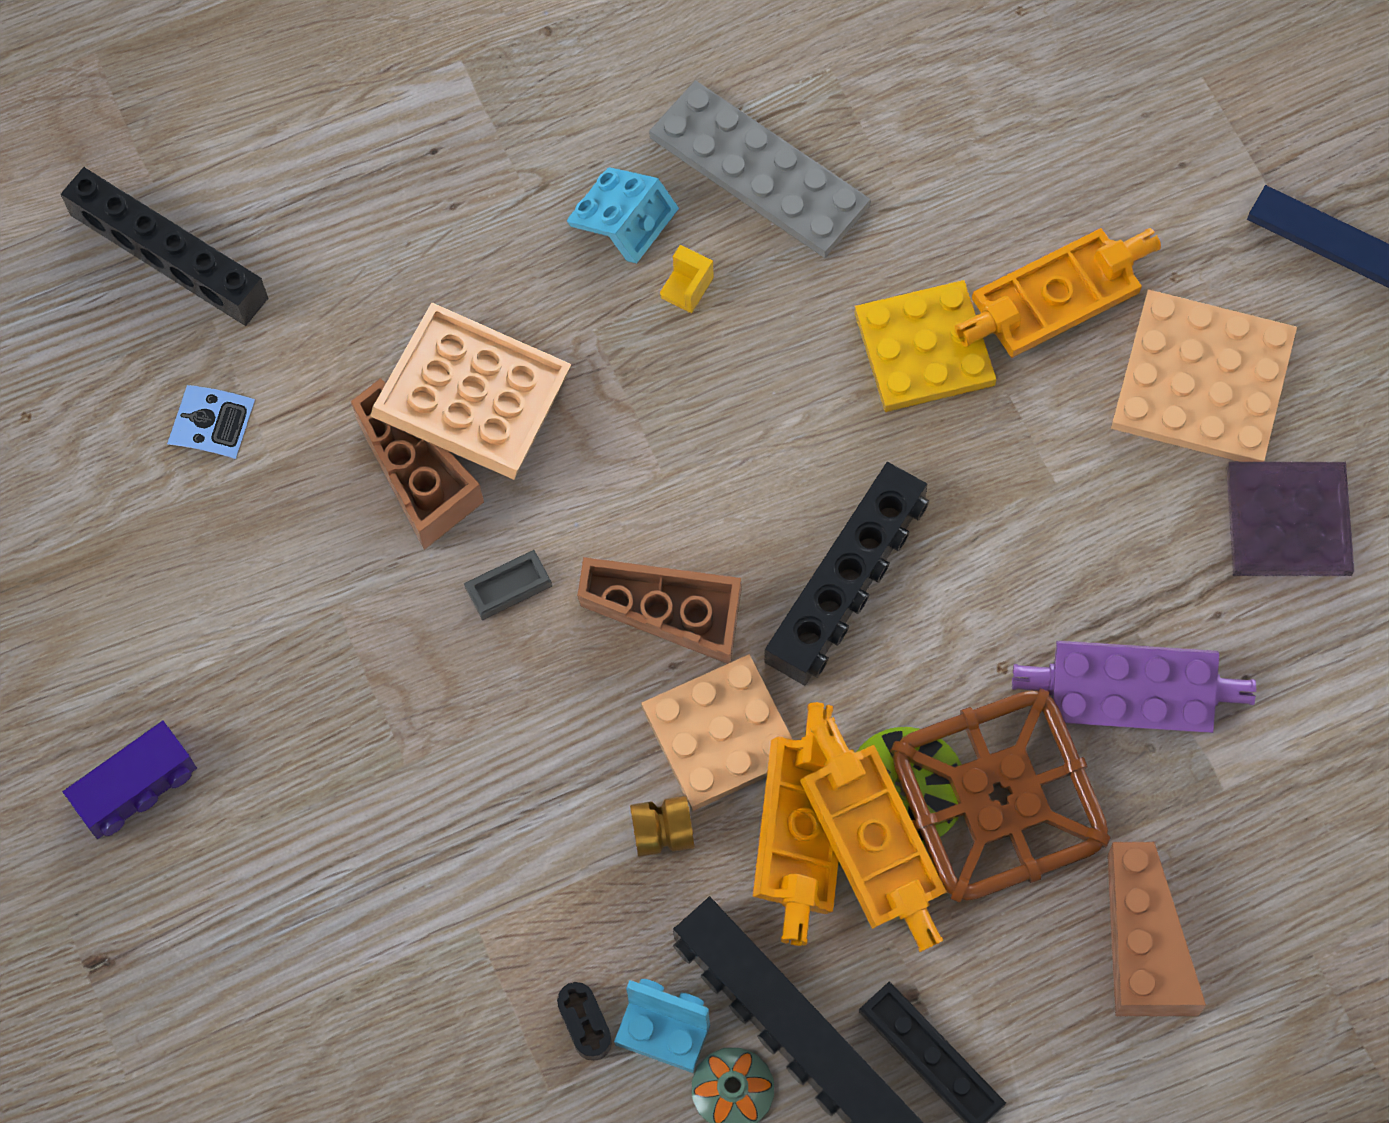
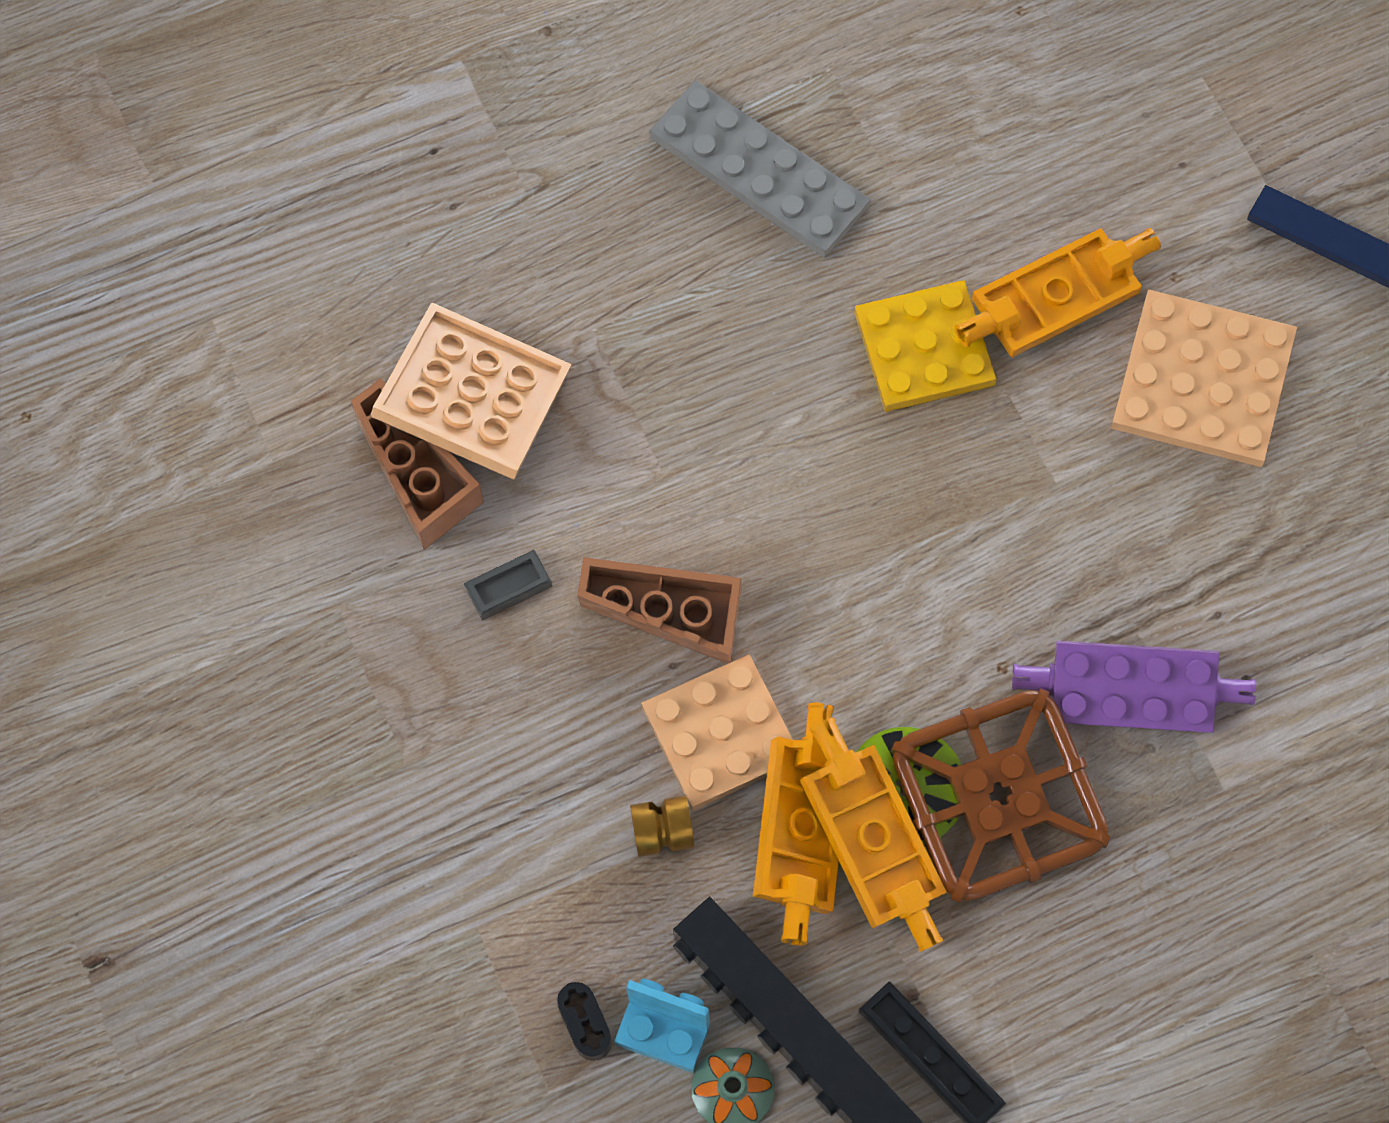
(130, 780): dark purple brick -> none
(165, 246): black brick -> none
(211, 420): sticker -> none
(627, 209): medium azure bracket -> none
(689, 279): yellow panel -> none
(890, 489): black brick -> none
(1148, 943): nougat wedge -> none
(1289, 519): clear purple plate -> none

